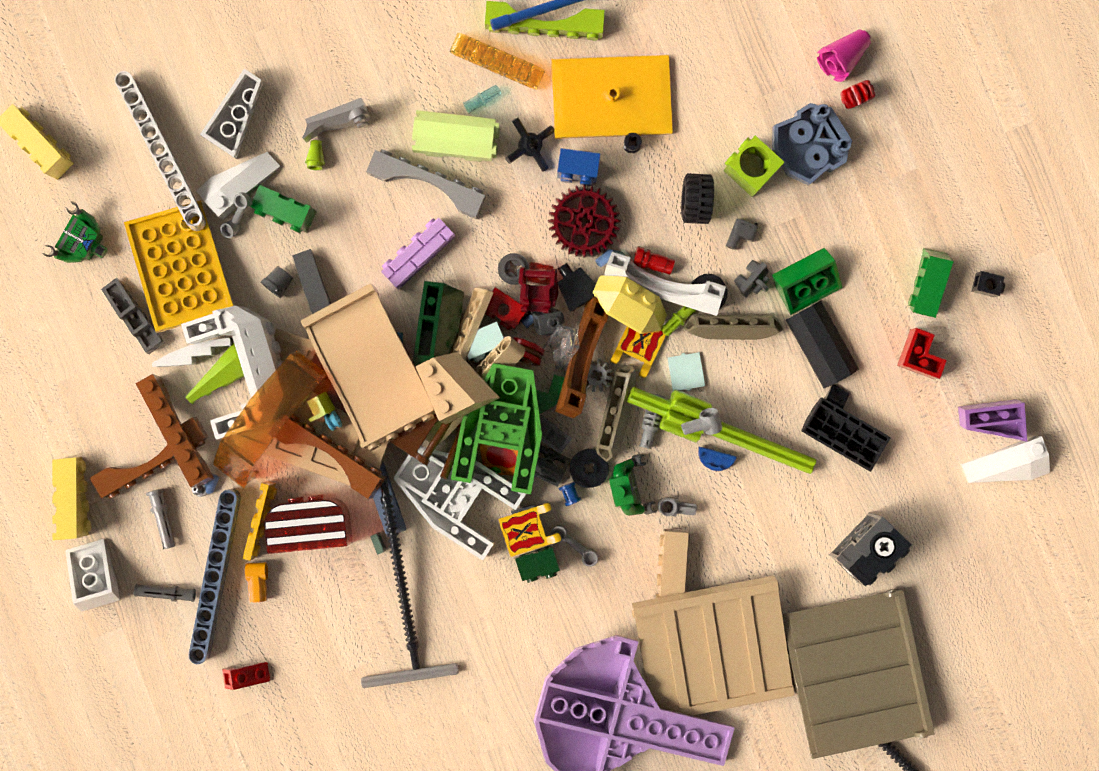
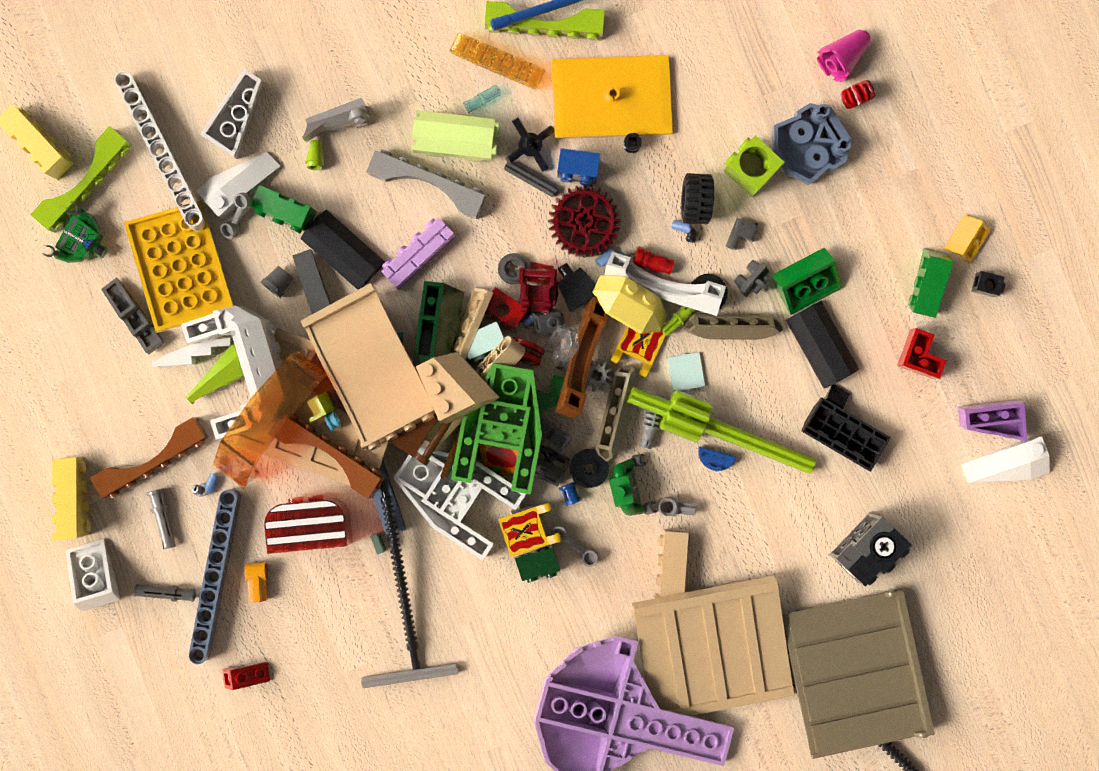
(109, 149): none -> lime arch
(164, 414): dark orange arch -> none
(263, 502): yellow wing -> none
(342, 249): none -> black piece
(531, 179): none -> dark grey axle
(686, 228): none -> arm
(708, 422): light grey axle -> none
(968, 238): none -> yellow panel

